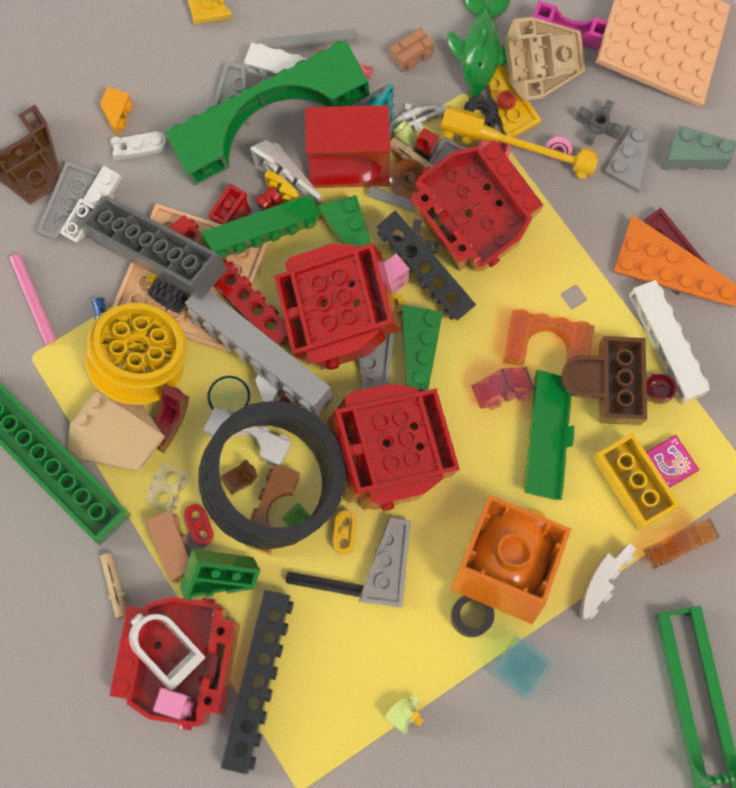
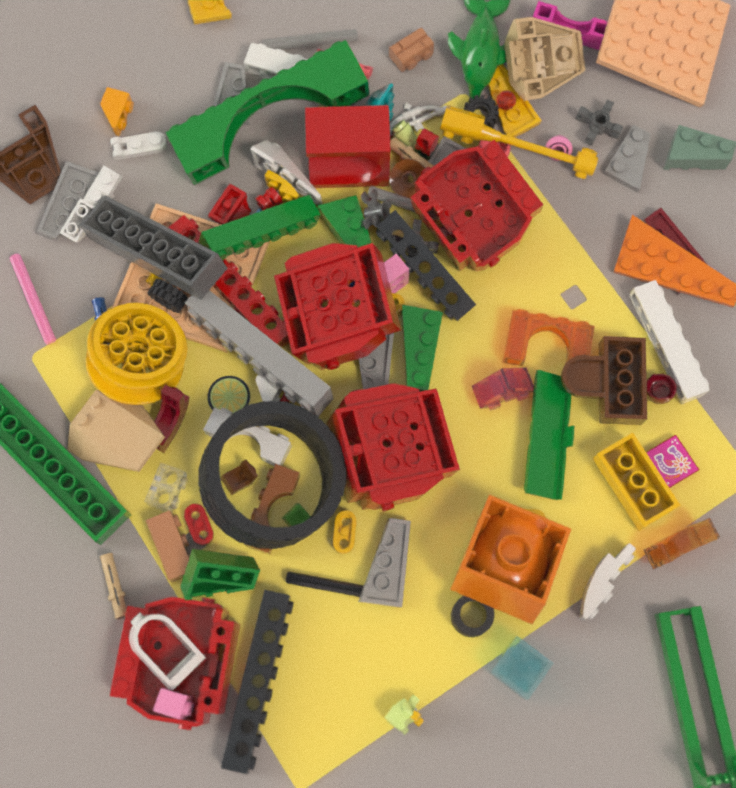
(376, 211): none -> dark grey pin

